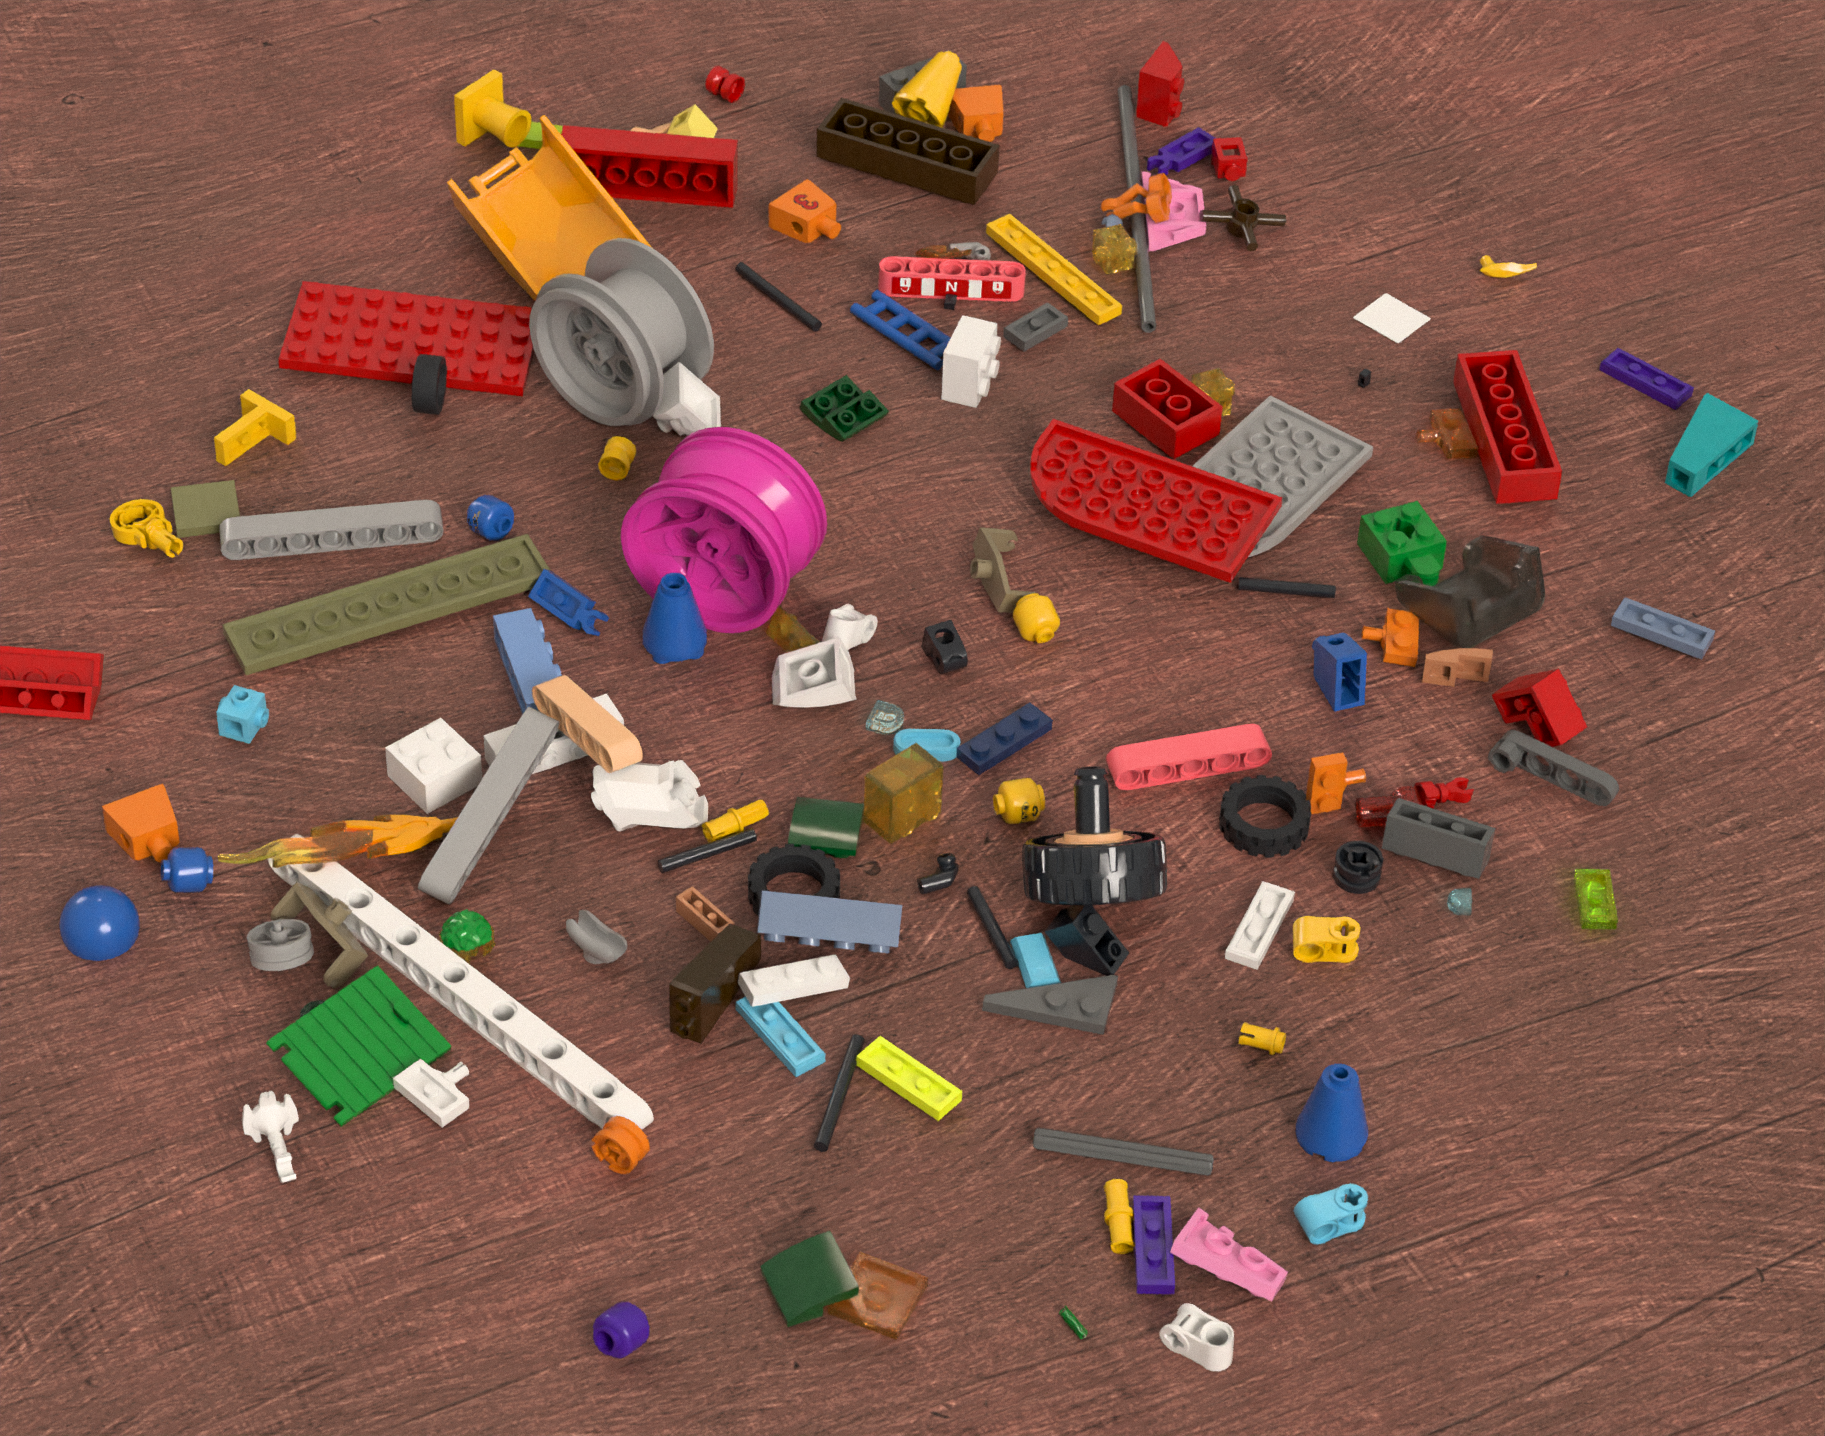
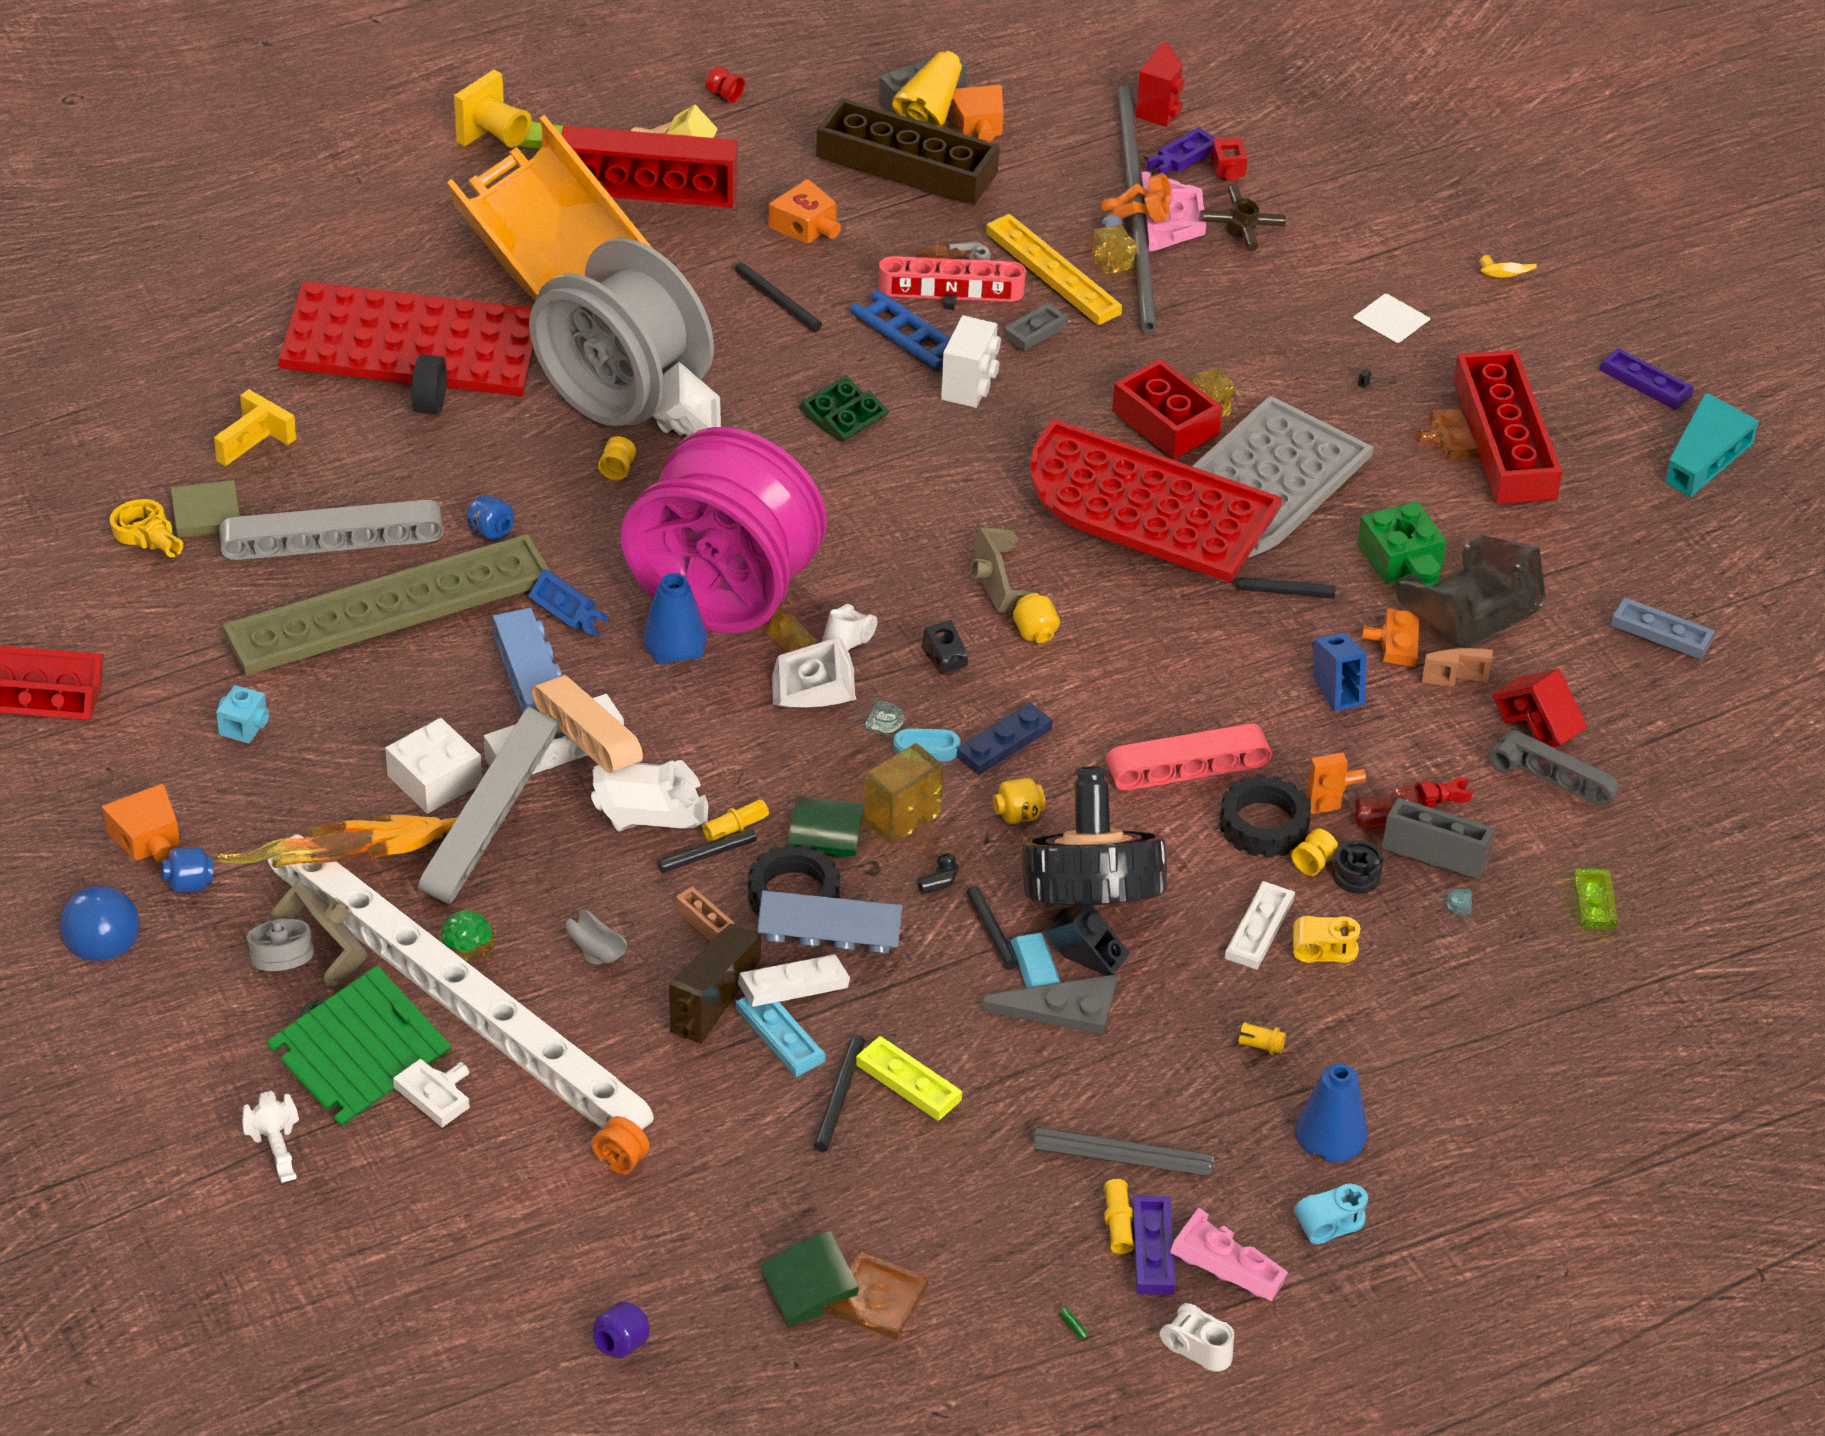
(1314, 852): none -> yellow wheel

